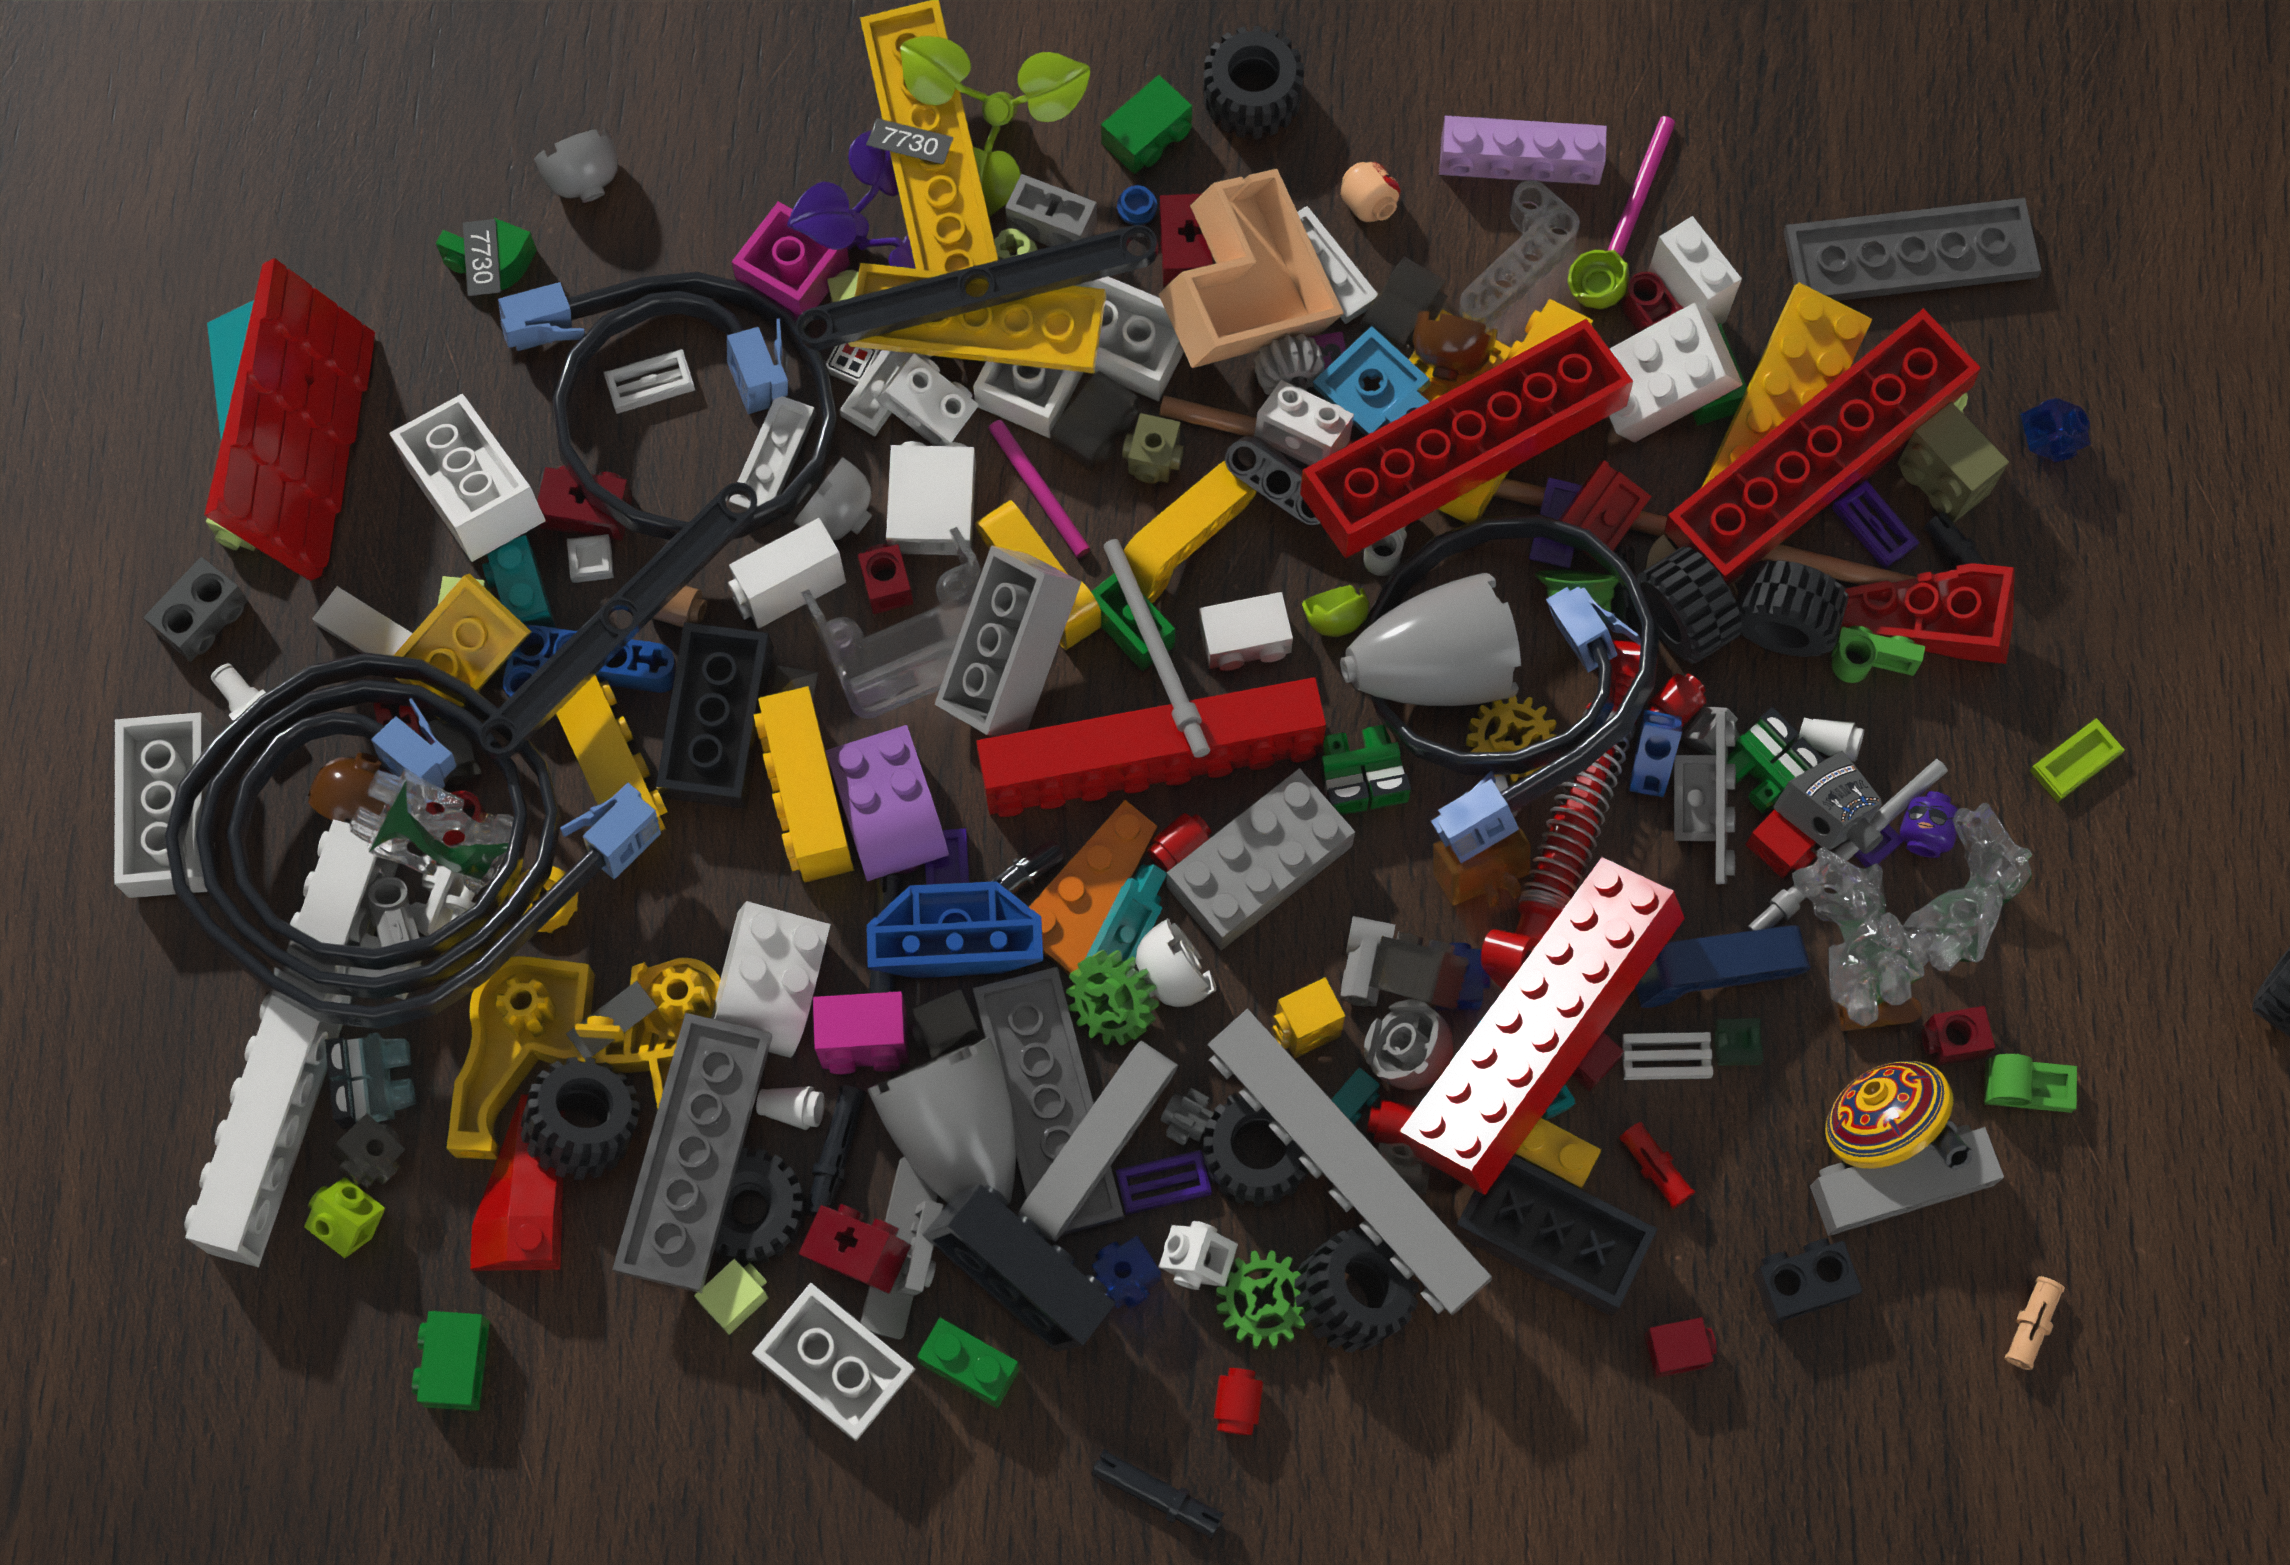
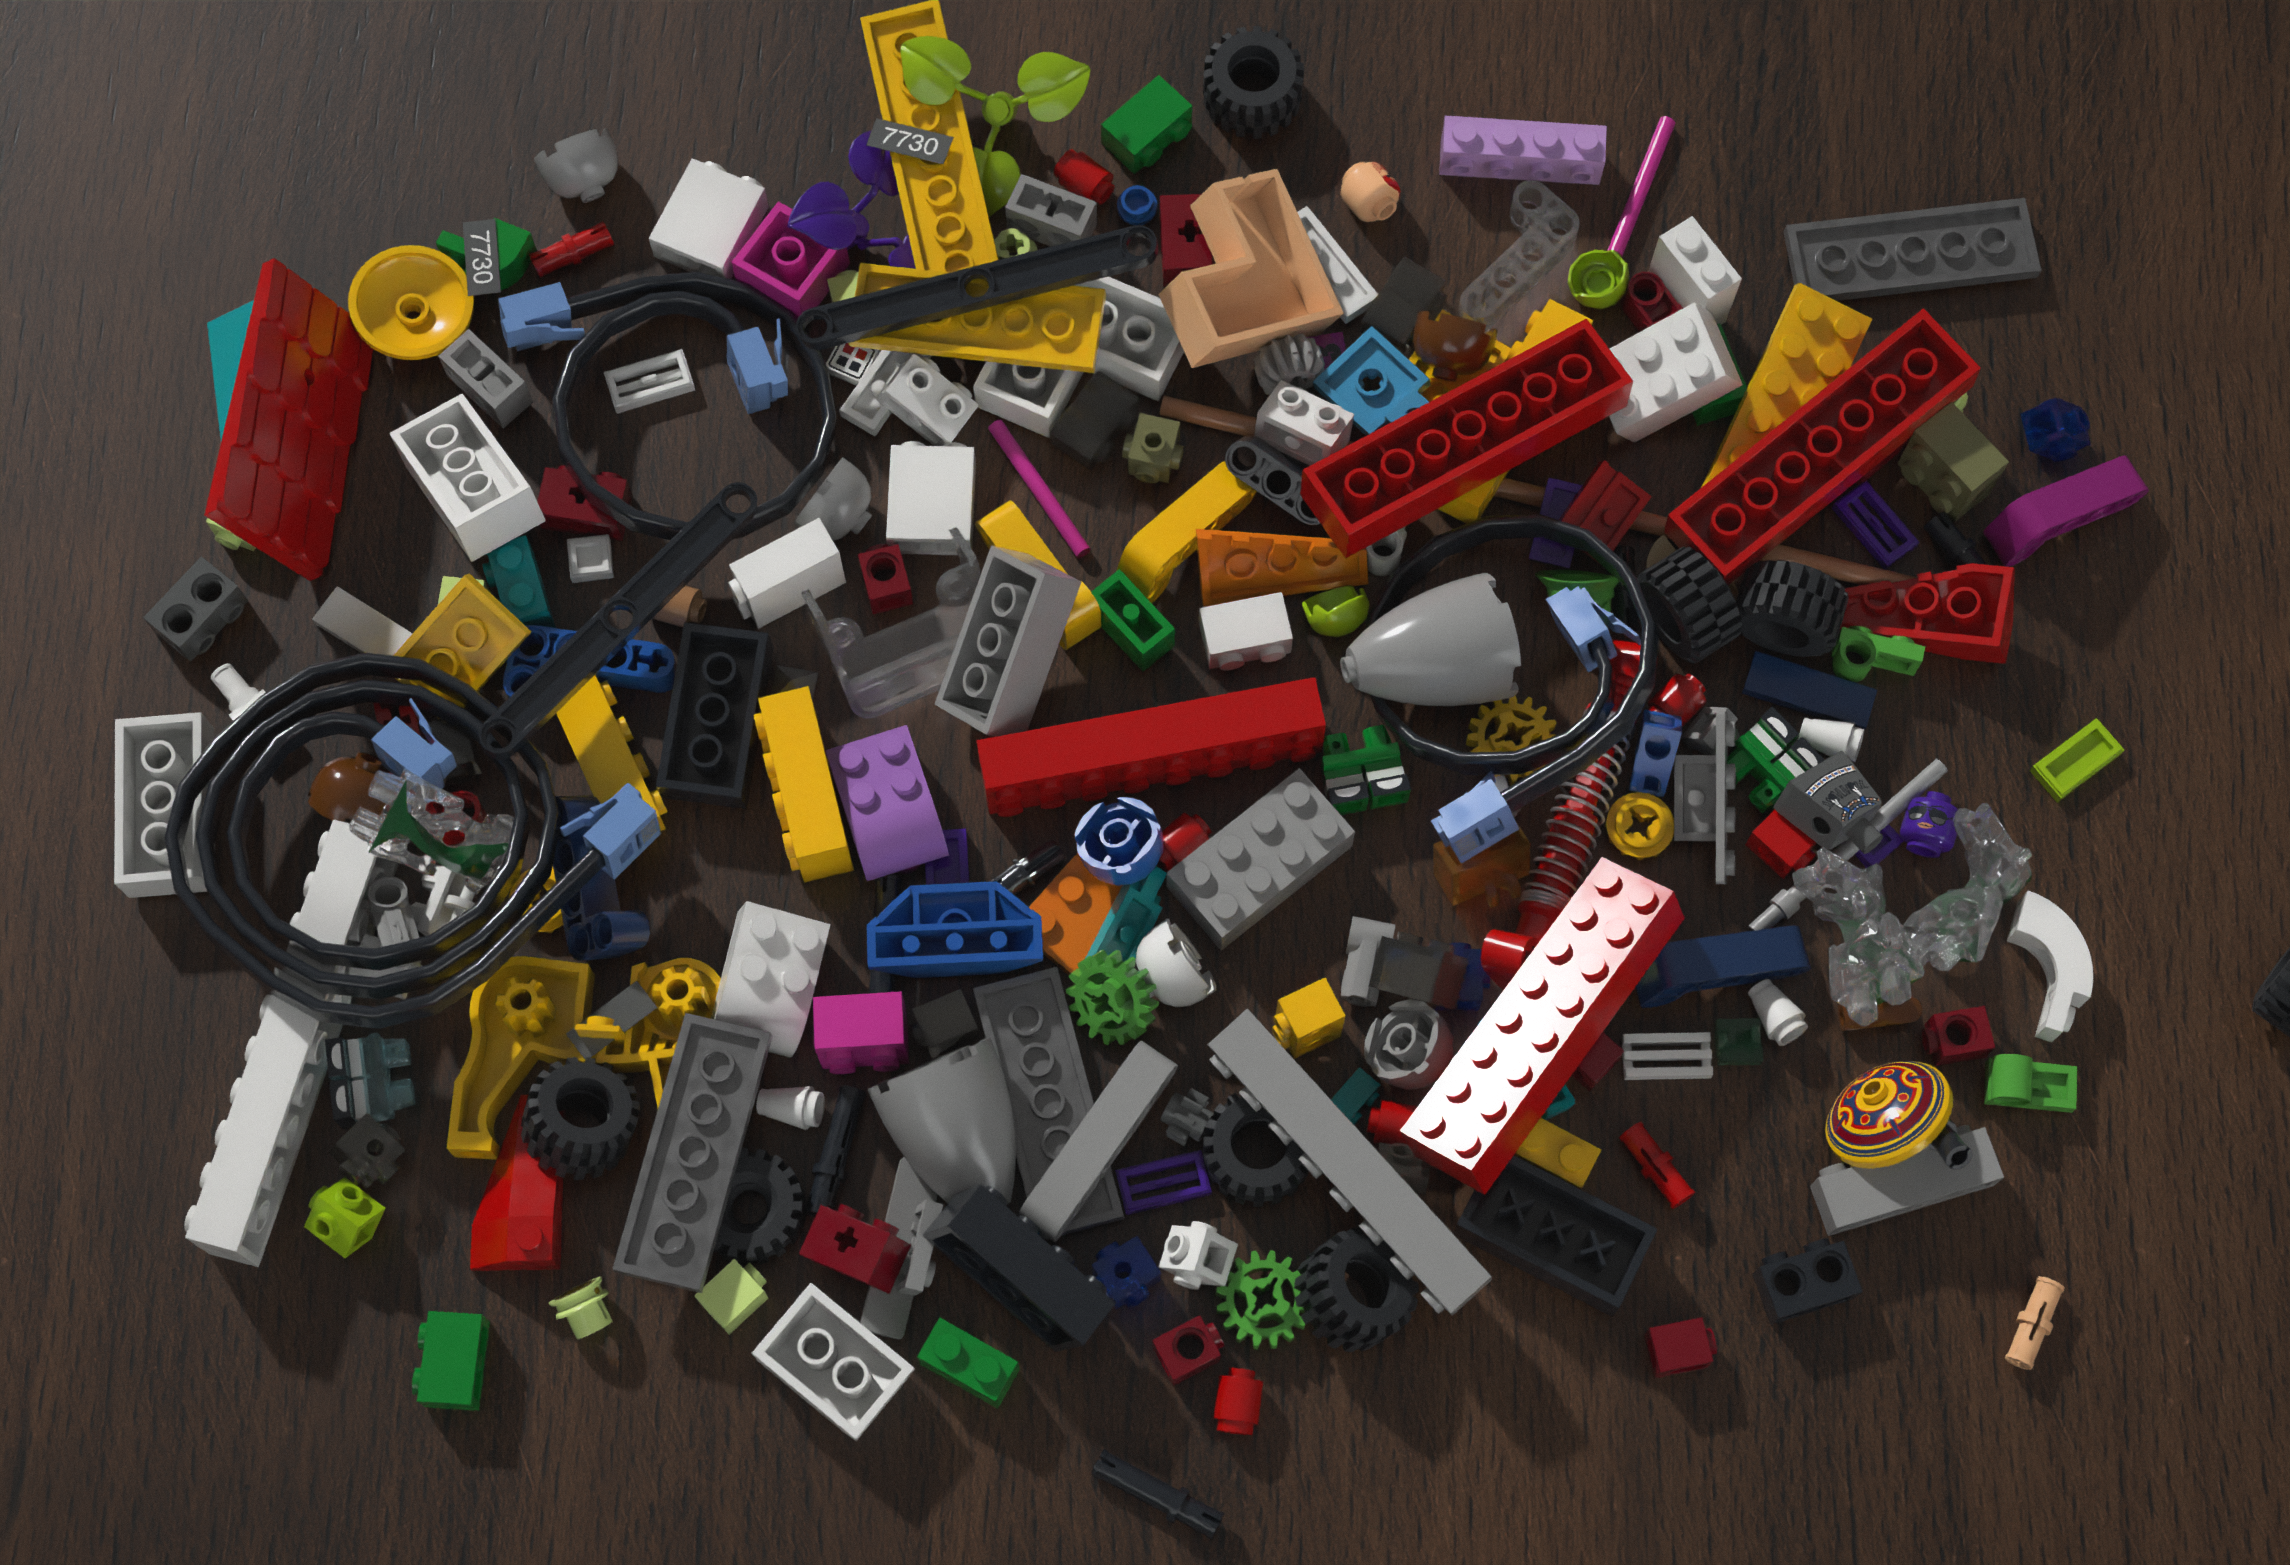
(405, 282): none -> yellow dish
(485, 378): none -> light grey brick
(571, 249): none -> red pin
(583, 1307): none -> yellowish green piece
(593, 916): none -> dark blue beam
(708, 219): none -> white brick
(774, 451): white plate -> none
(1084, 176): none -> red brick
(1120, 841): none -> blue cylinder
(1173, 1363): none -> dark red brick
(1185, 712): light grey bar -> none
(1260, 564): none -> orange wing
(1644, 808): none -> yellow gear
(1777, 1013): none -> white cone
(1808, 690): none -> dark blue tile
(2062, 508): none -> magenta beam
(2063, 955): none -> white arch

